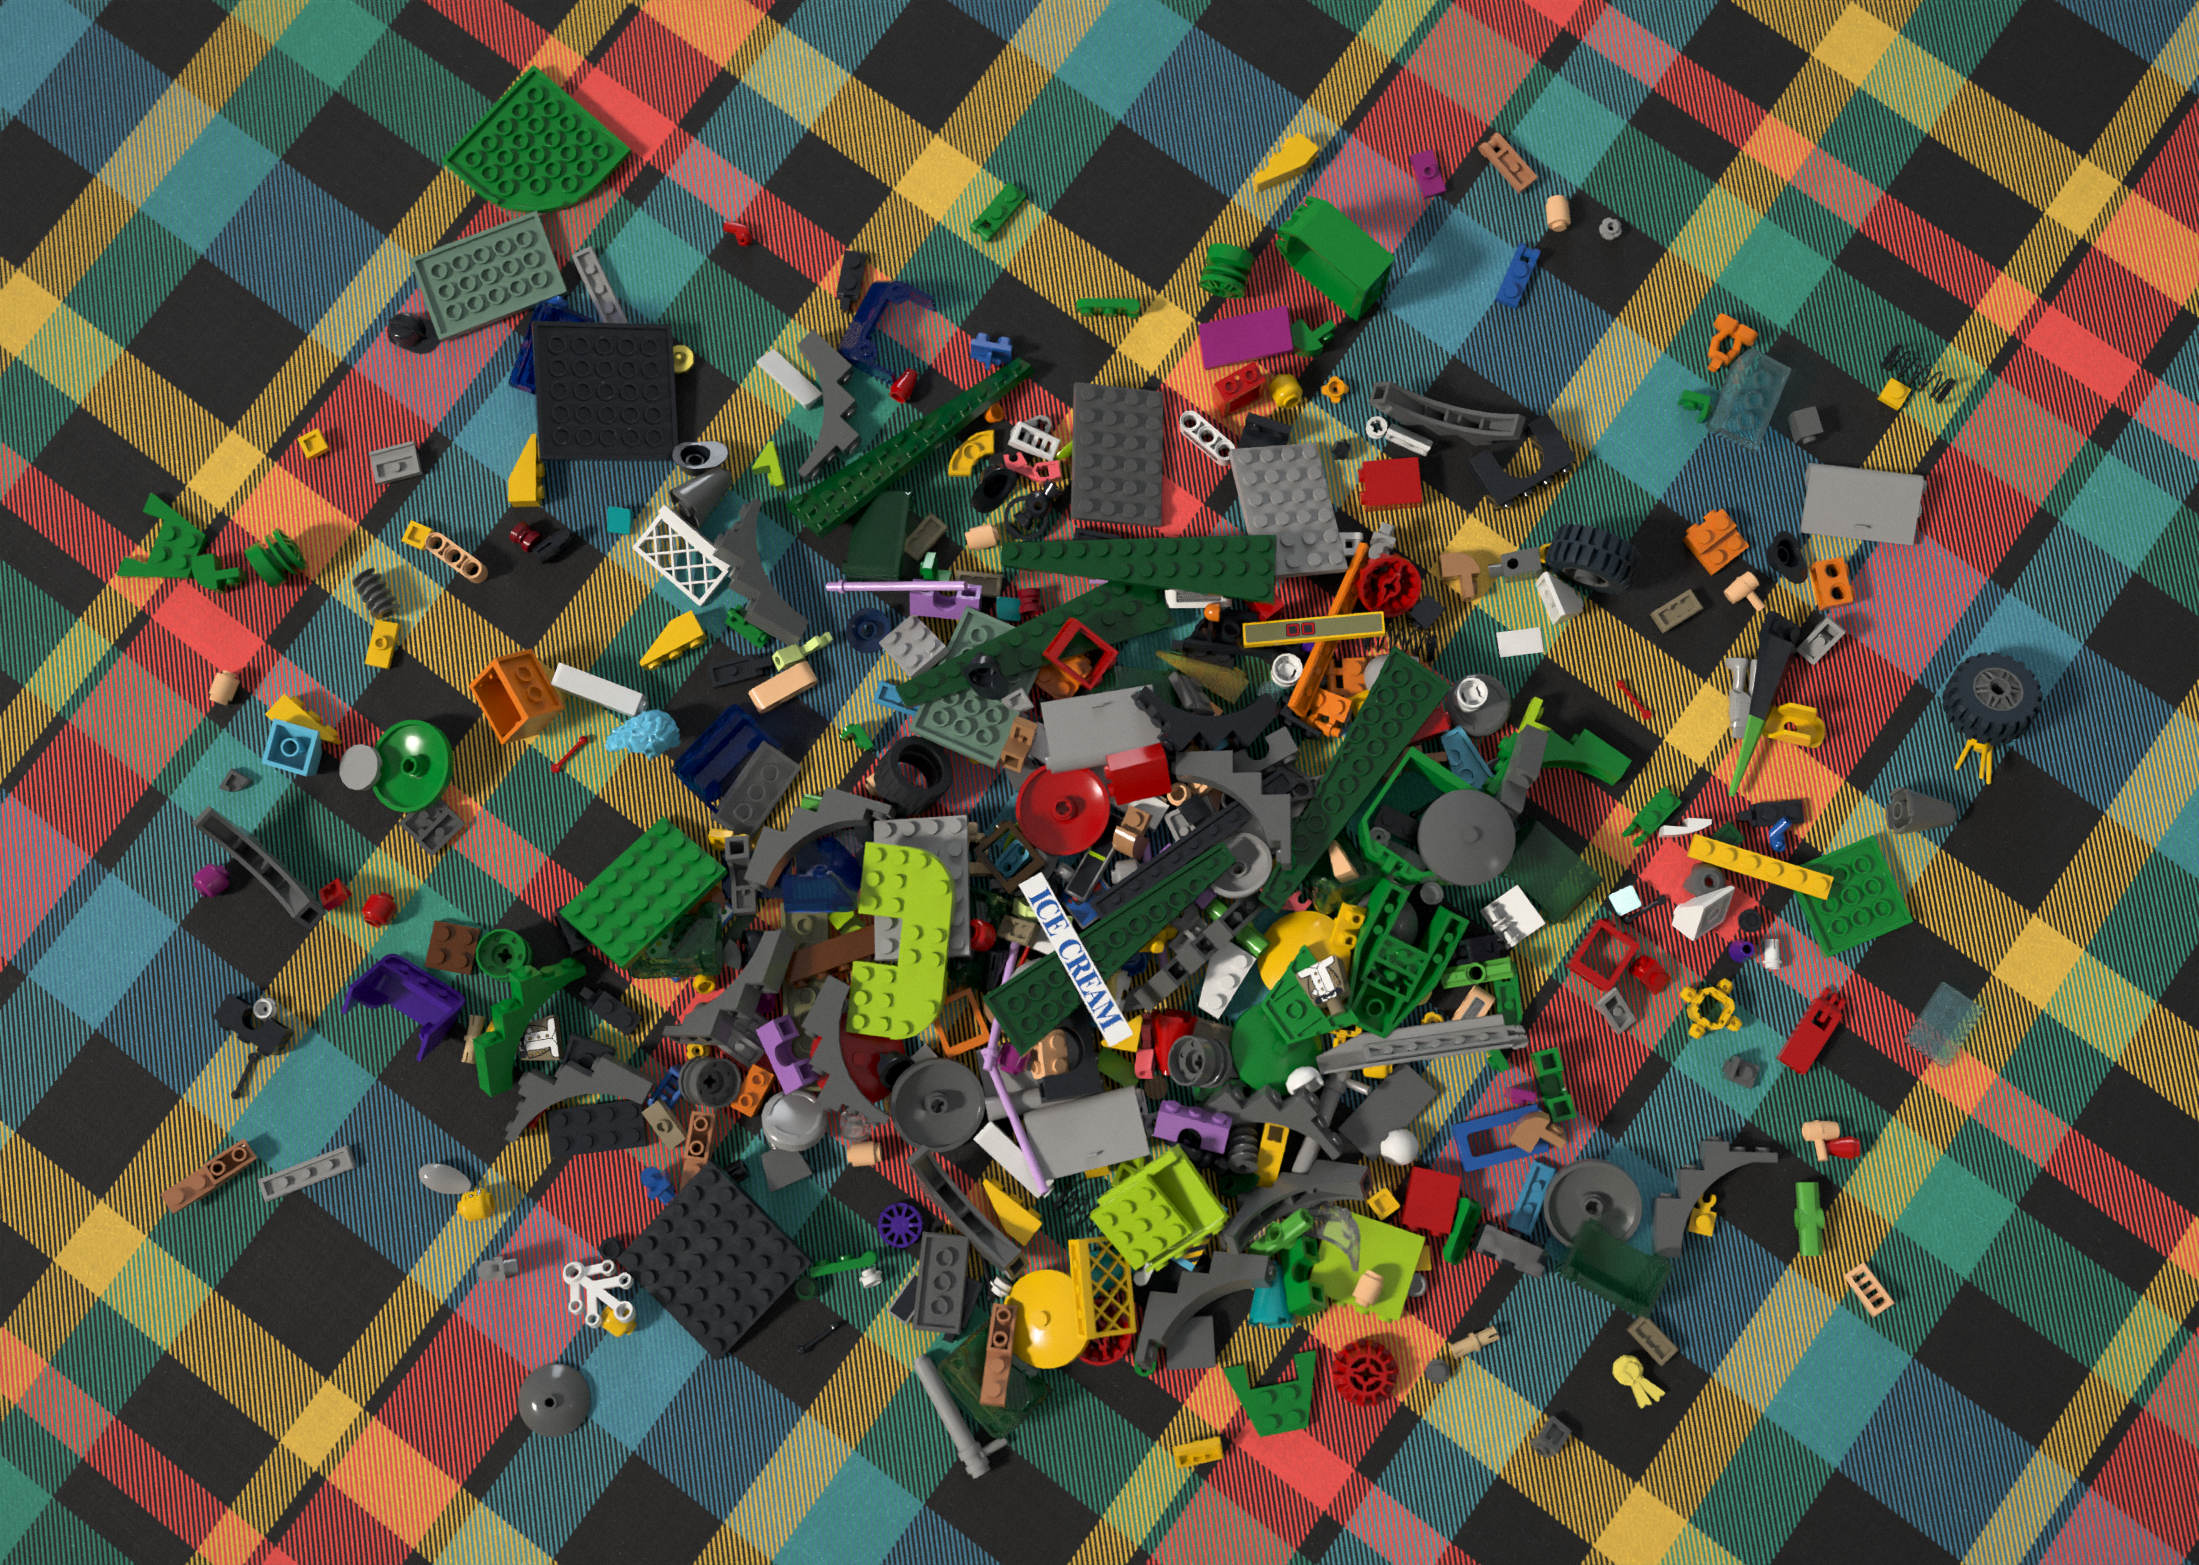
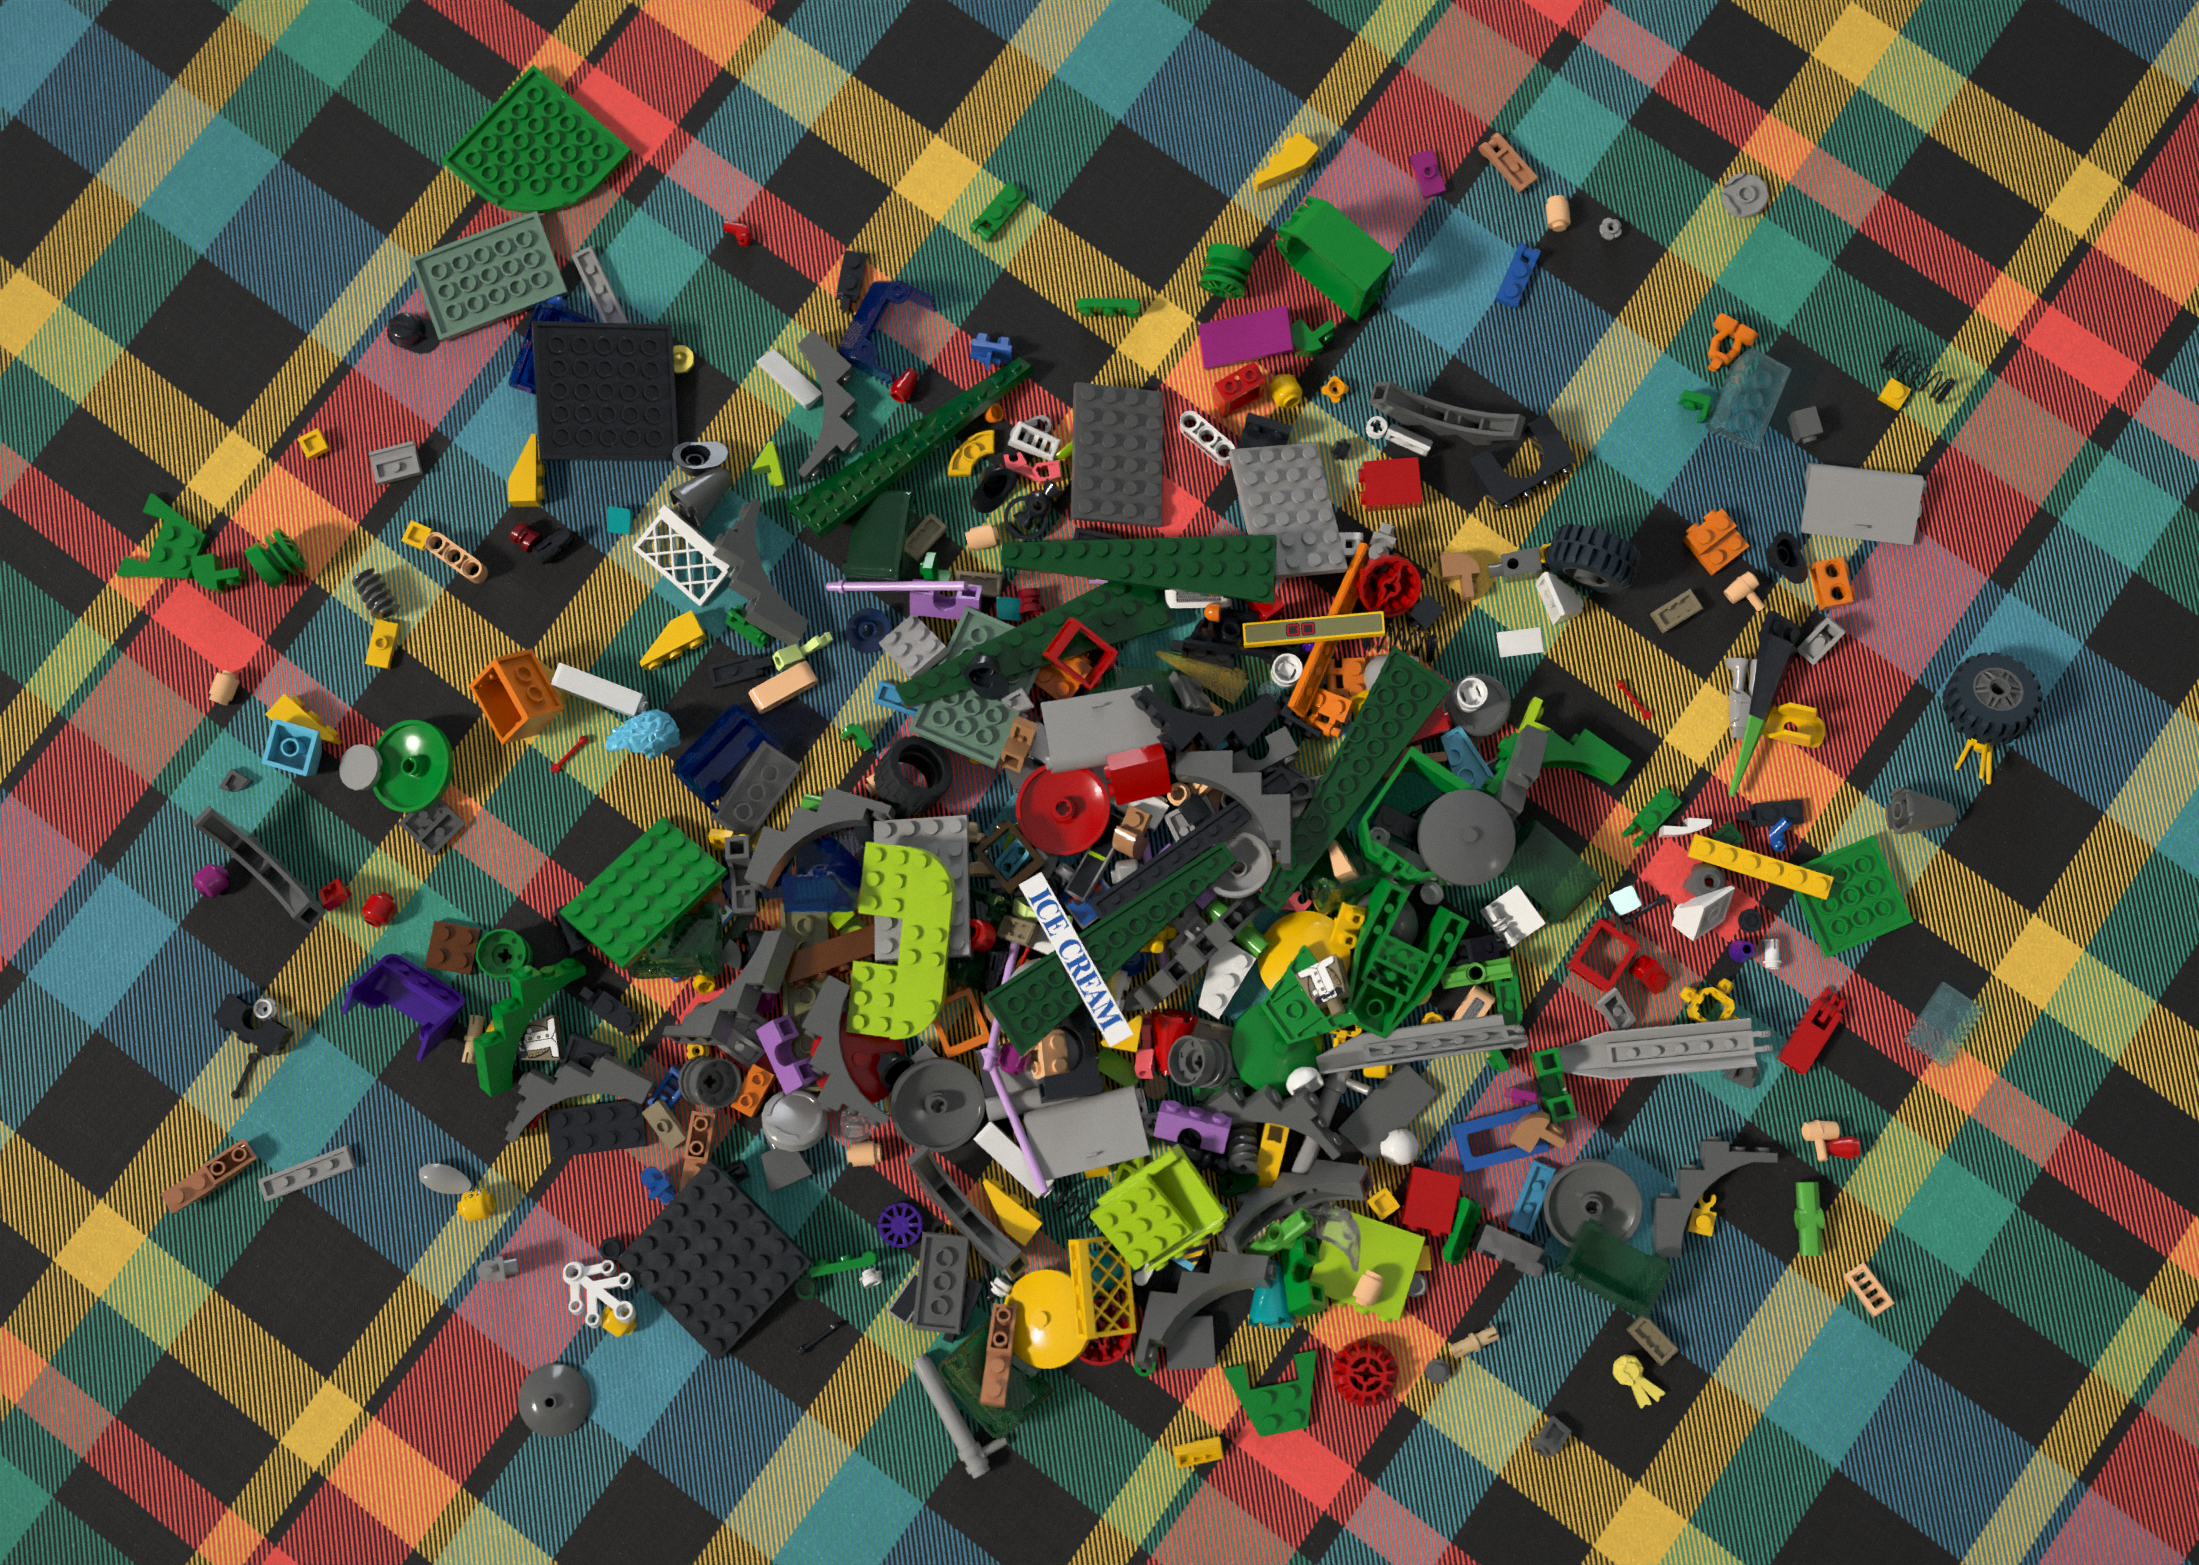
(1664, 1050): none -> light grey hinge
(1744, 195): none -> light grey tile

